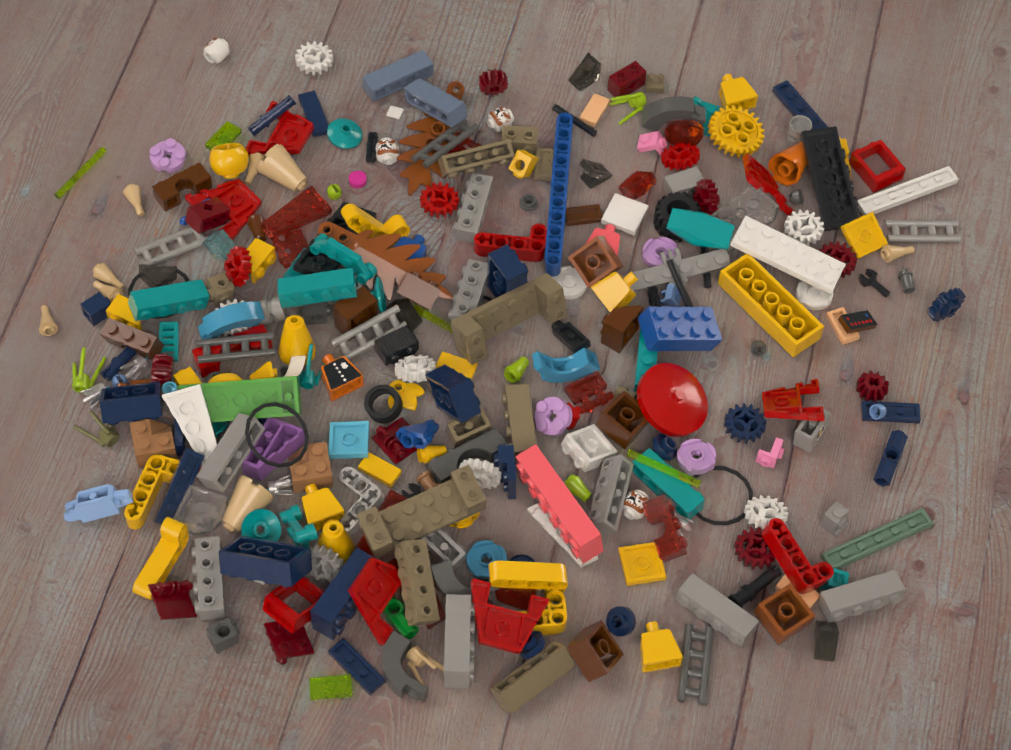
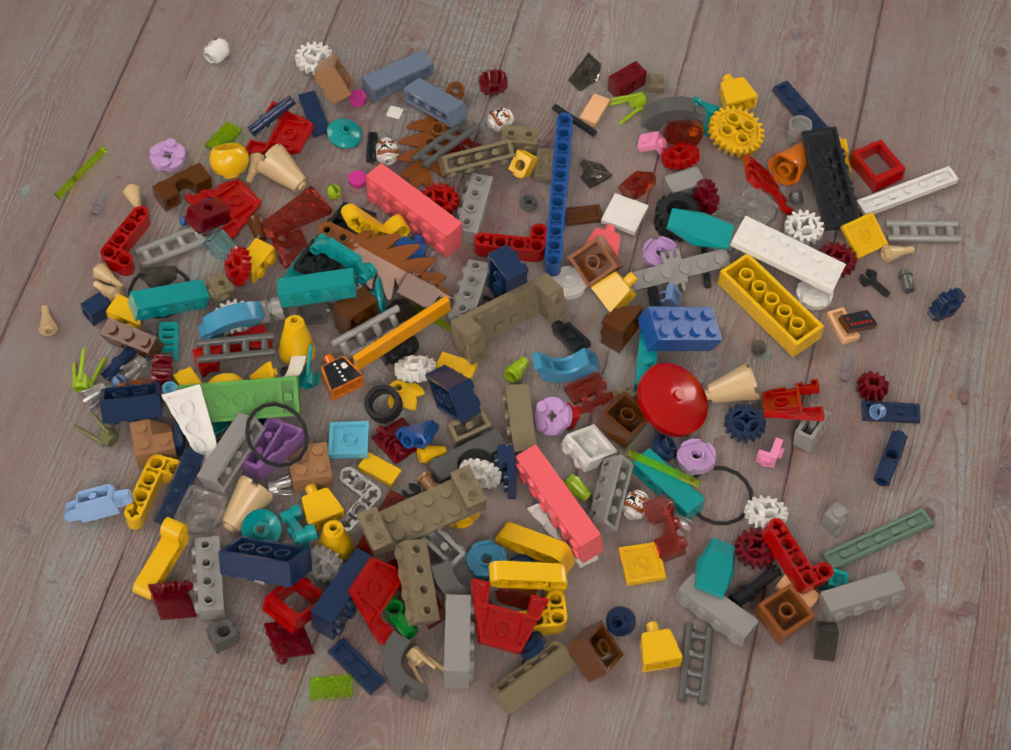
(116, 249): none -> red beam
(334, 78): none -> medium nougat slope
(358, 98): none -> dark pink tile
(402, 333): none -> light orange tile
(420, 213): none -> coral brick
(535, 545): none -> yellow beam
(679, 282): black bar -> none
(715, 568): none -> teal piece
(733, 386): none -> tan cone

